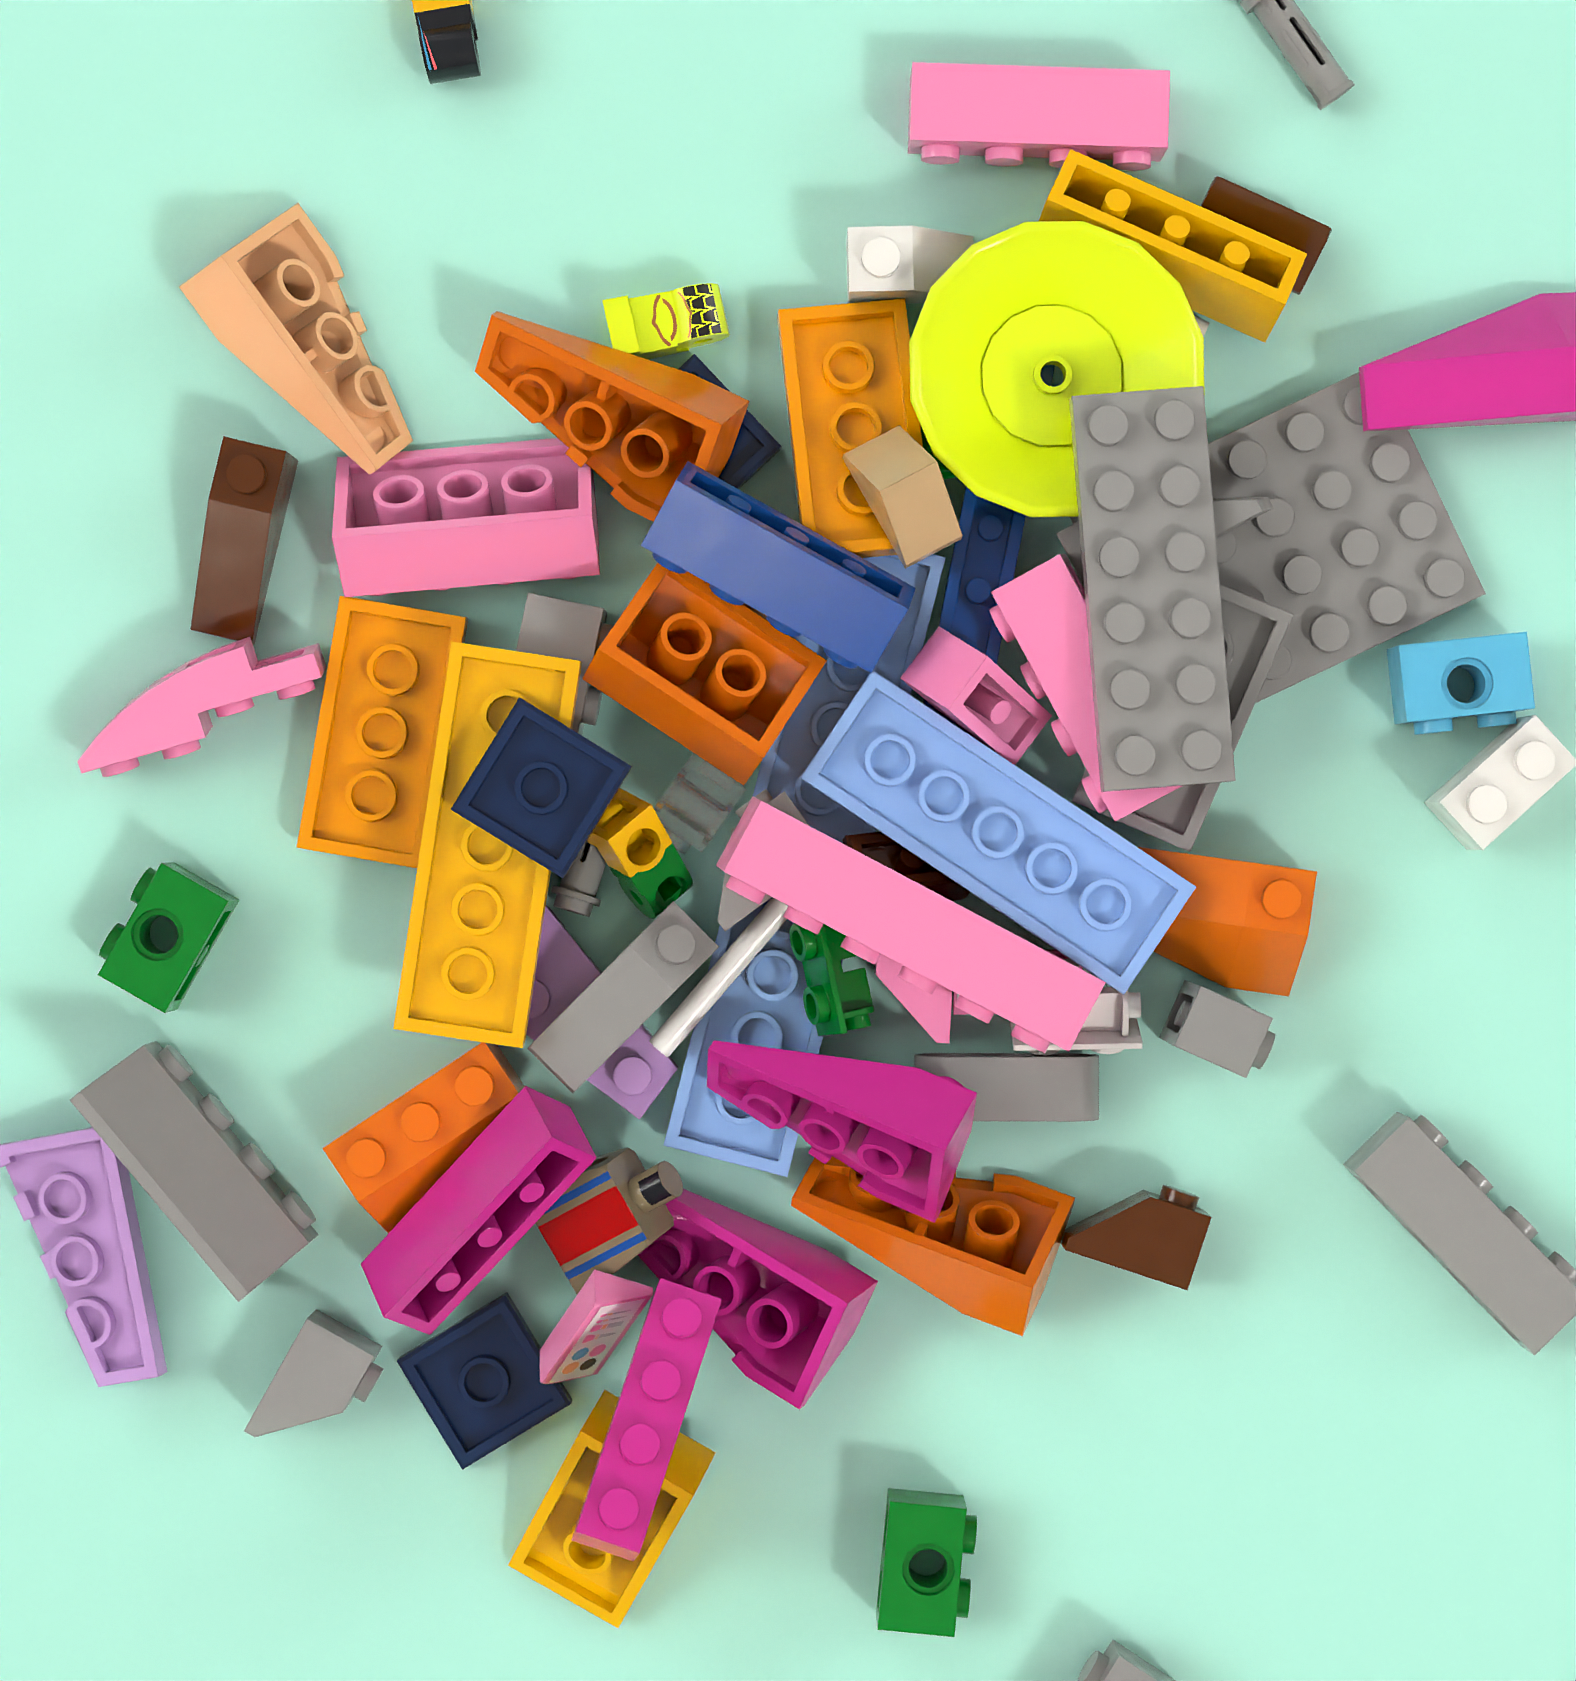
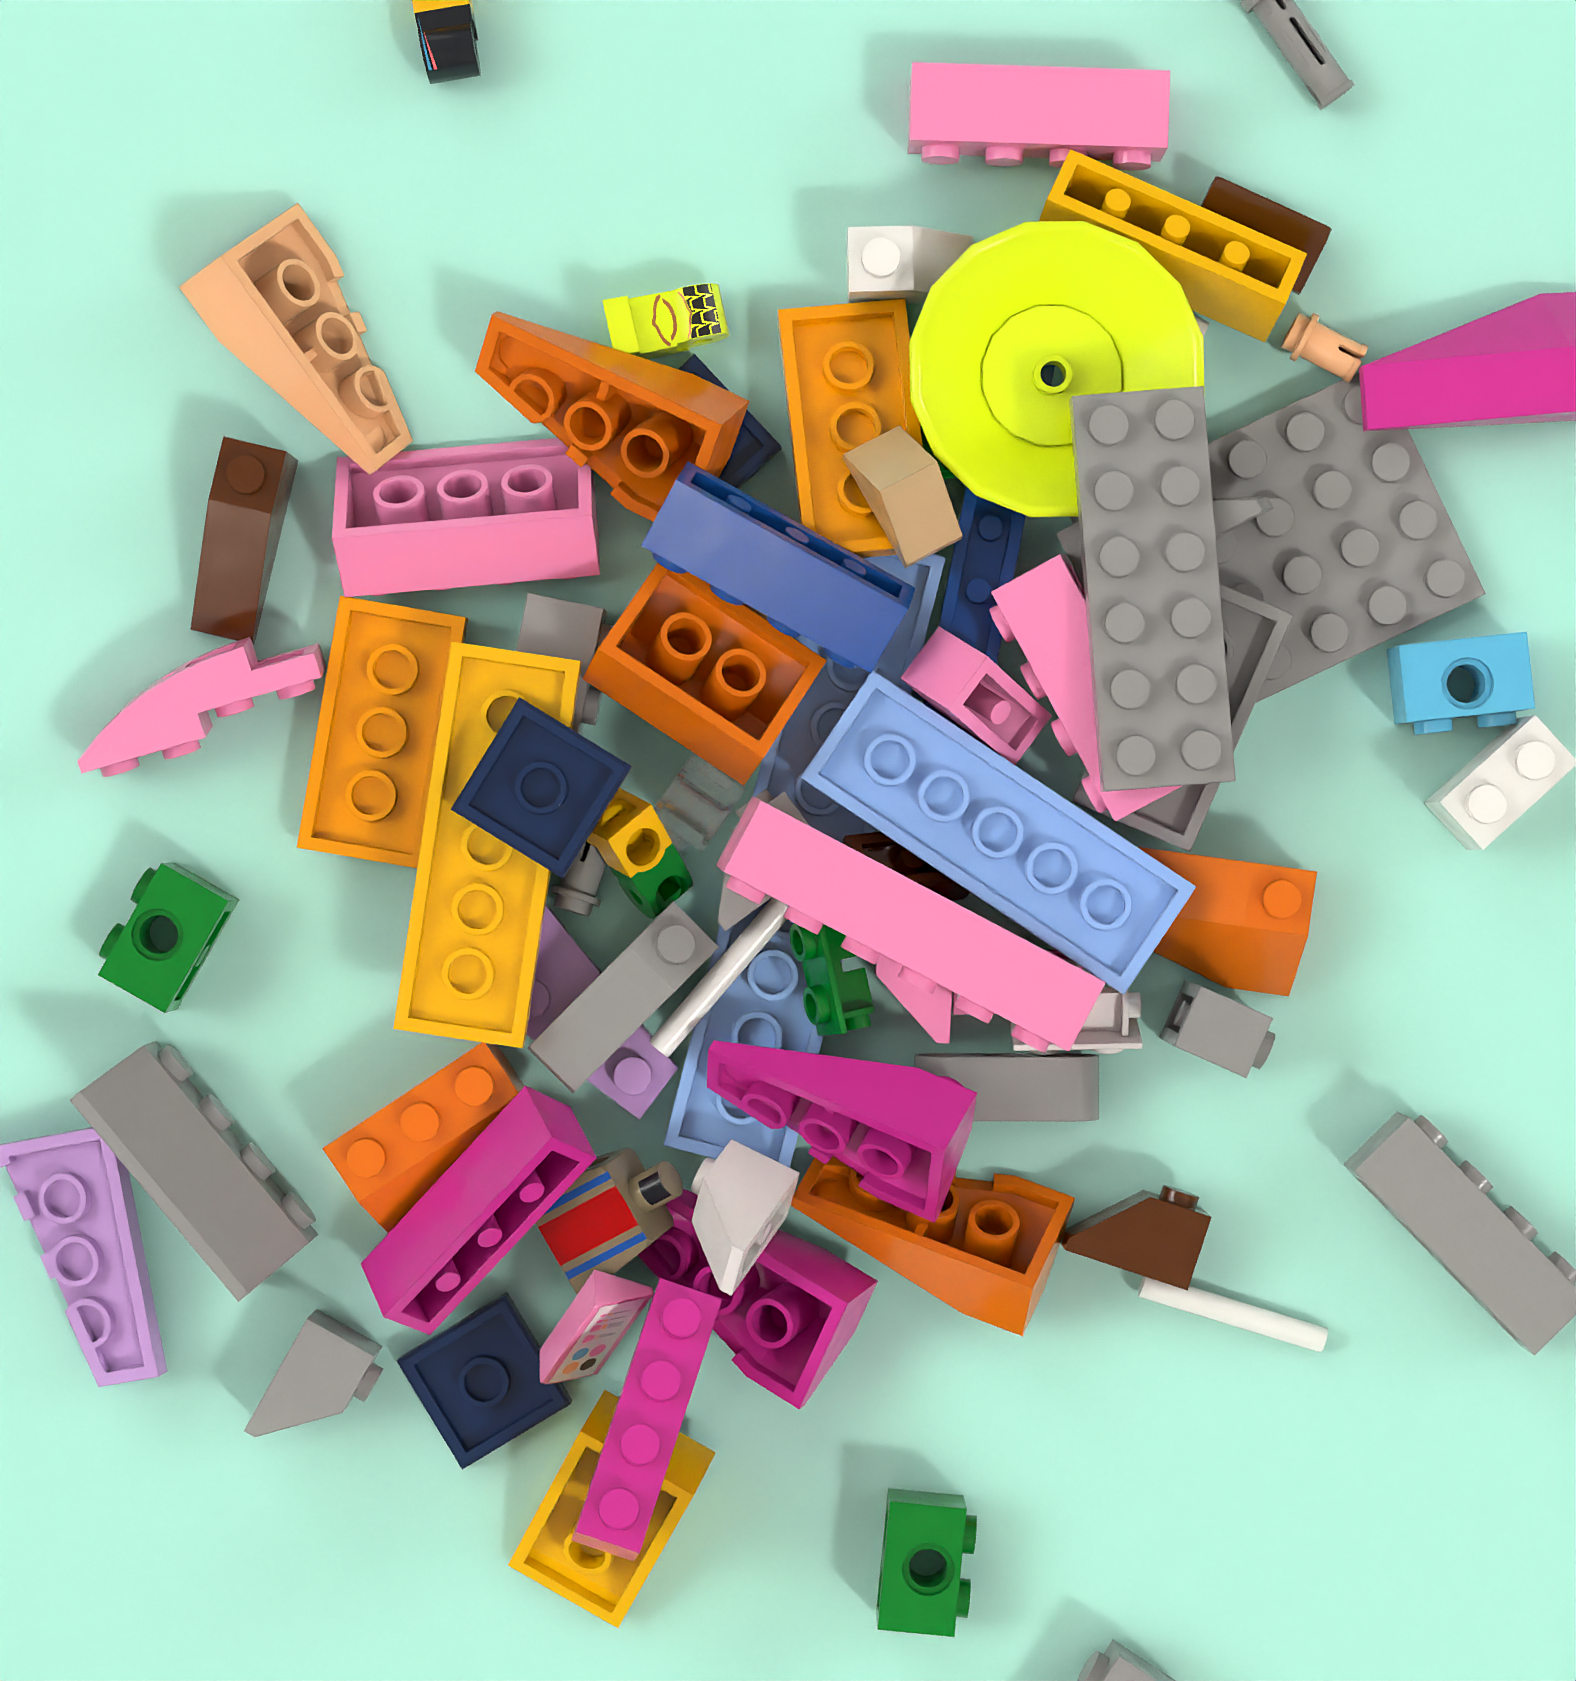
(739, 1209): none -> white slope
(1235, 1313): none -> white bar
(1323, 347): none -> light nougat pin

